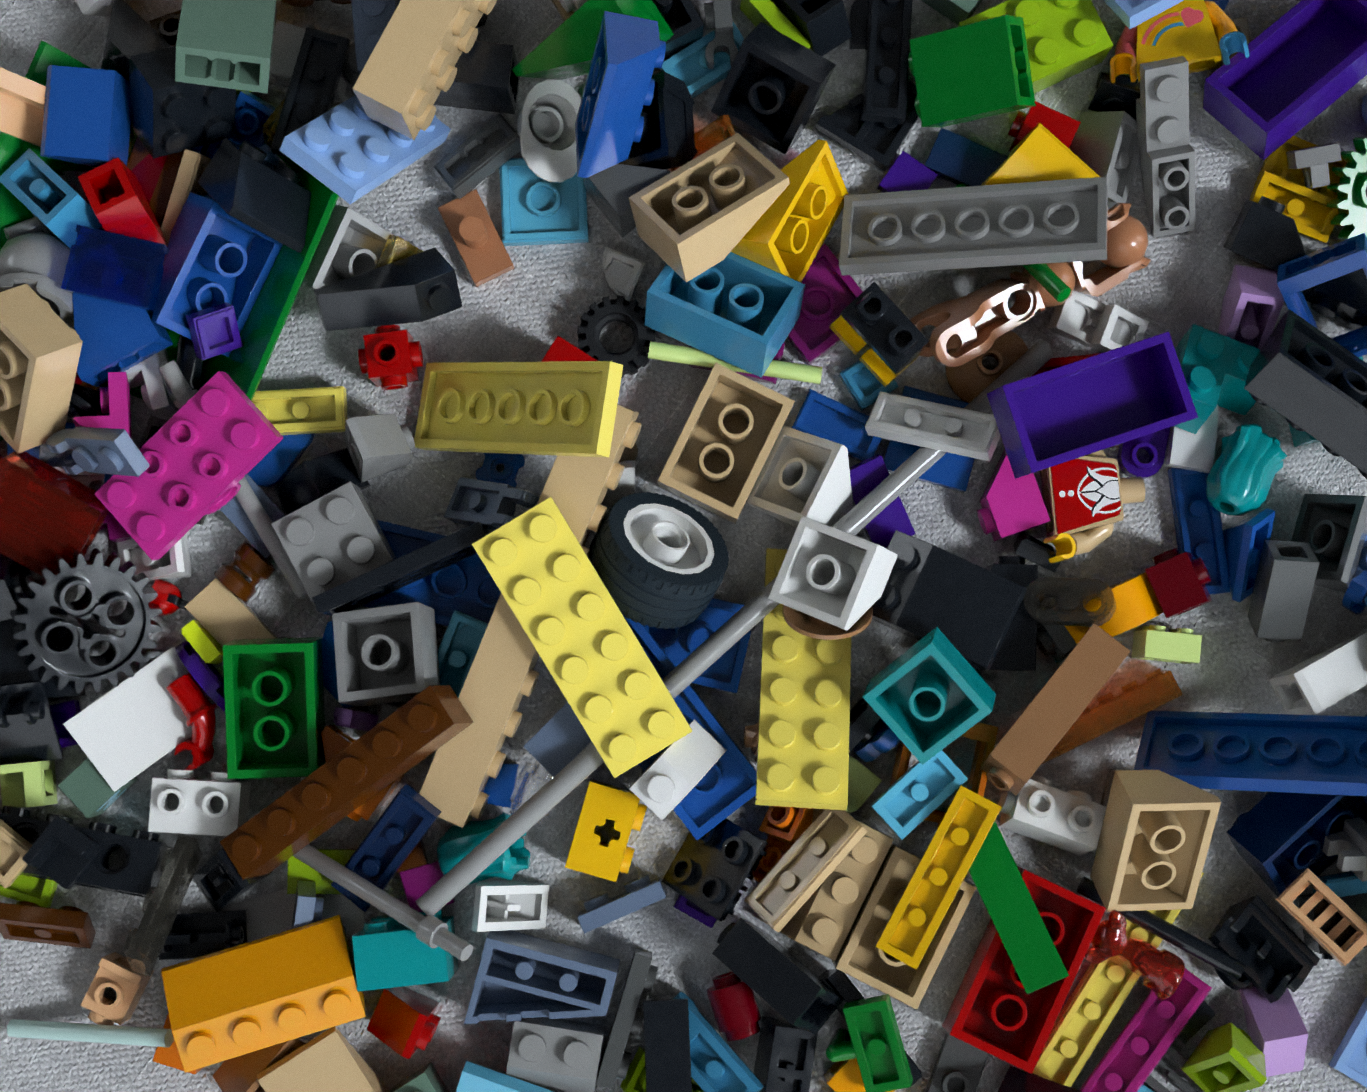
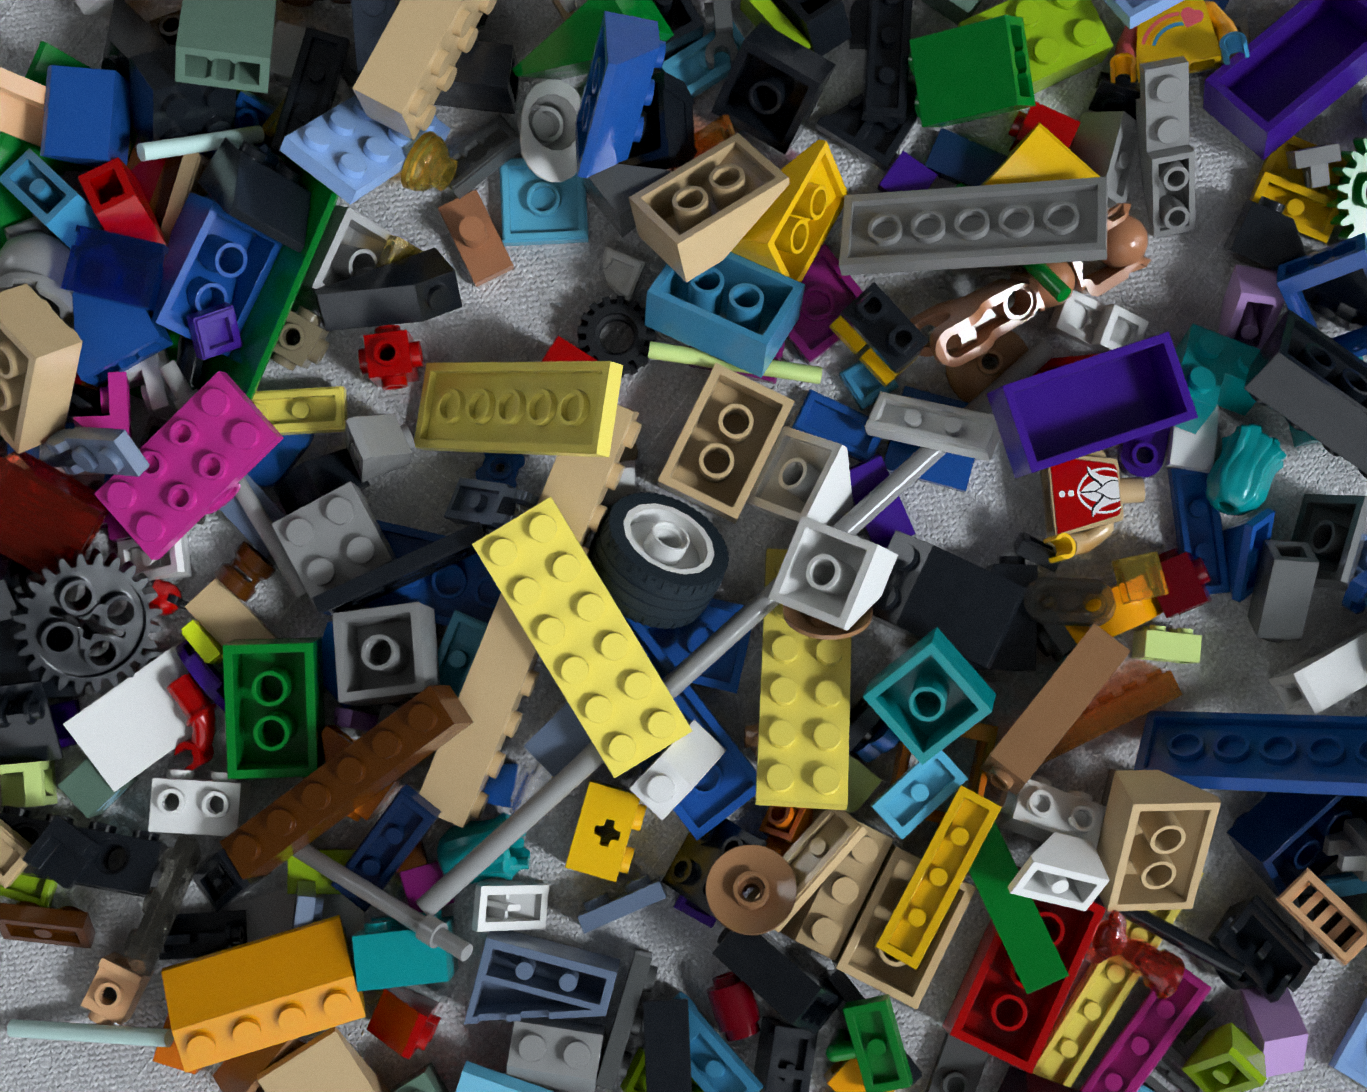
(197, 143): none -> light aqua bar
(312, 340): none -> dark tan brick
(428, 164): none -> clear yellow piece
(746, 868): none -> medium nougat dish
(1011, 503): dark pink slope -> none
(1062, 873): none -> white slope
(1140, 577): none -> clear yellow tile

